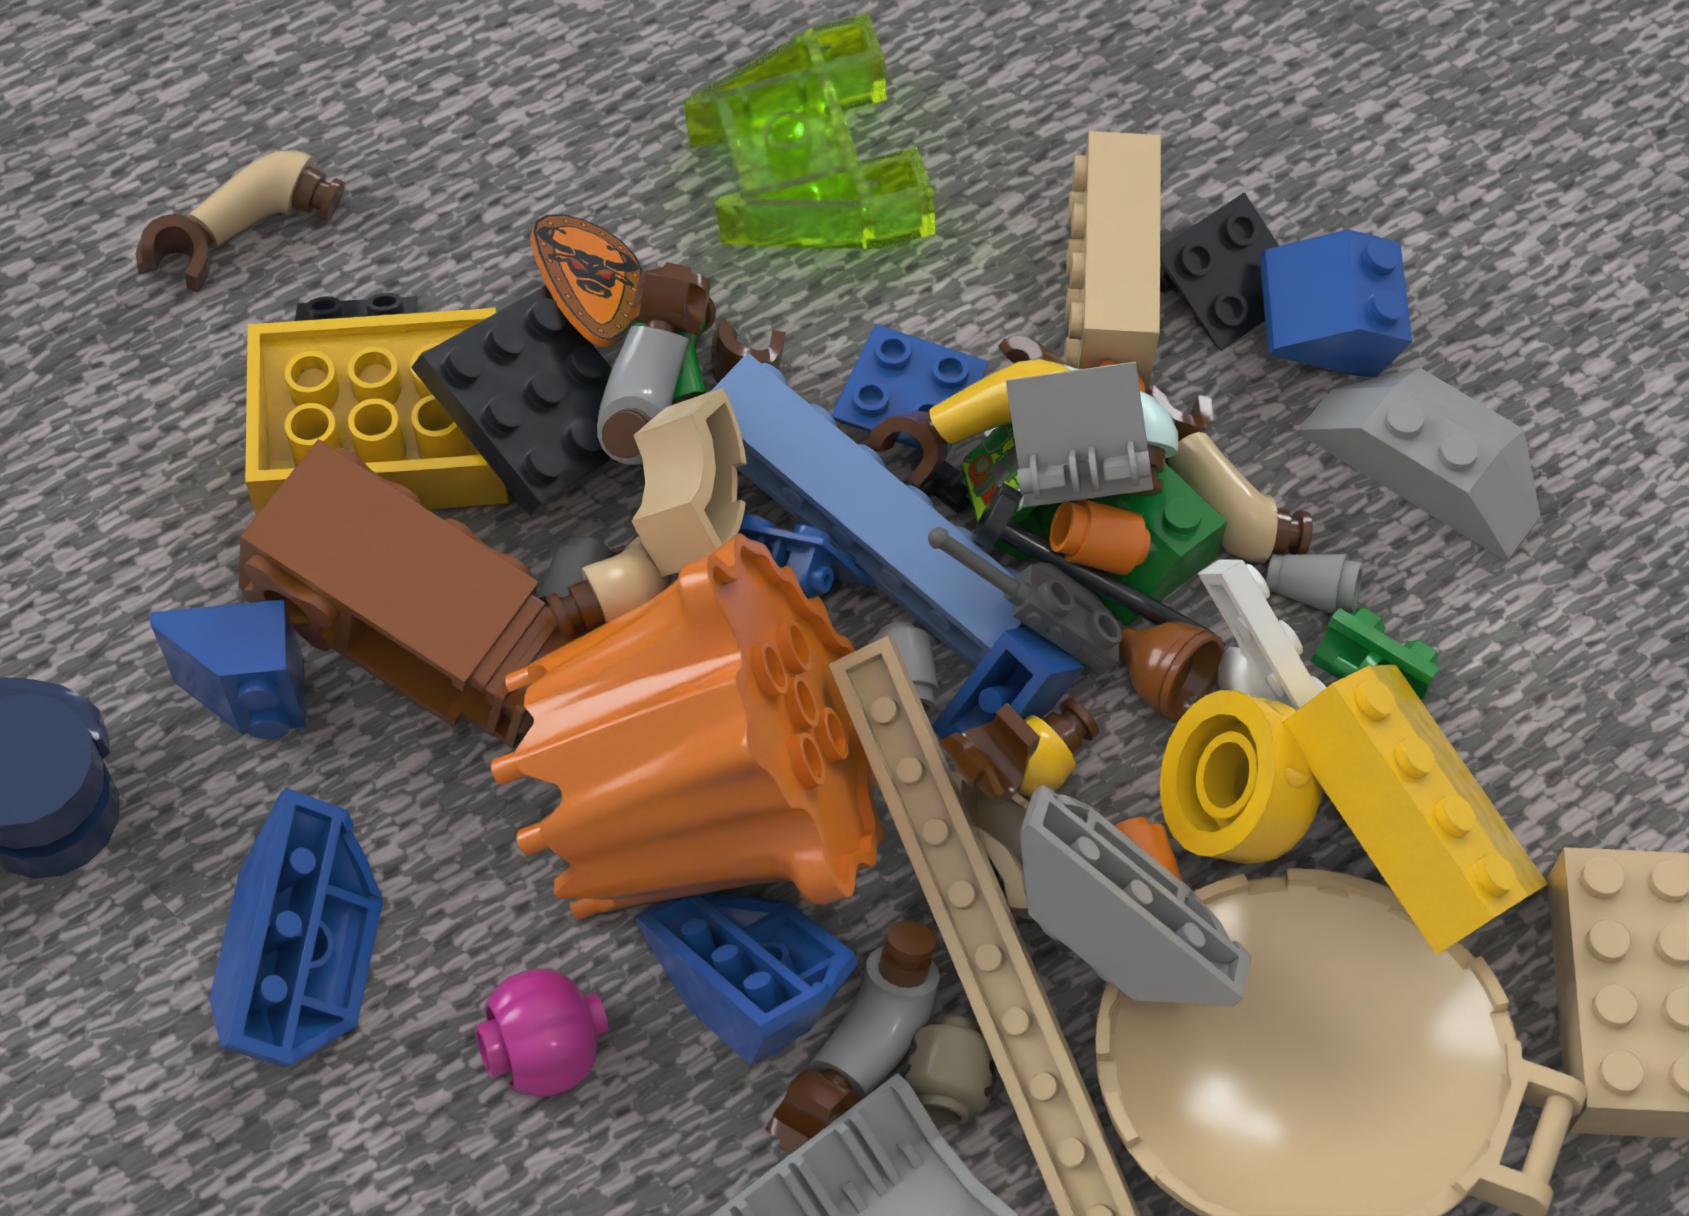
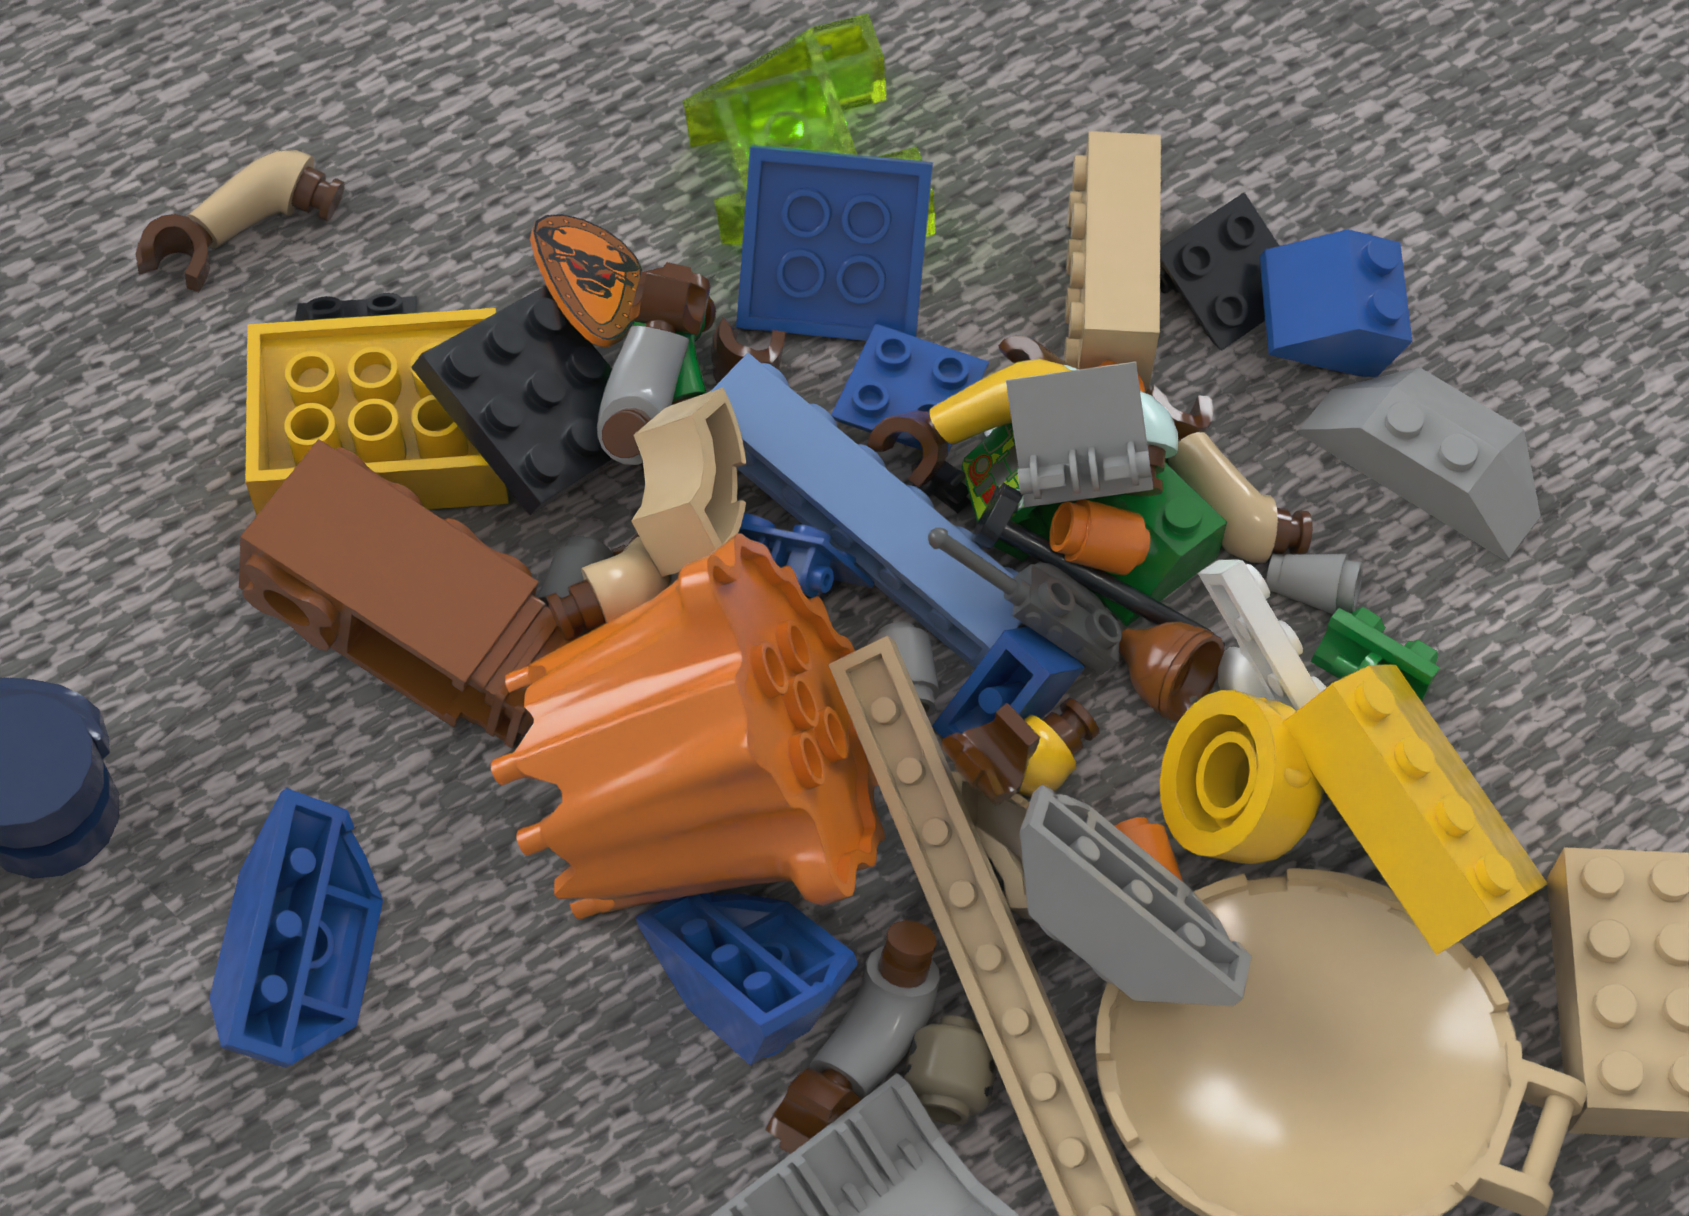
(238, 663): blue slope -> none
(540, 1032): dark pink plant -> none
(832, 243): none -> blue plate

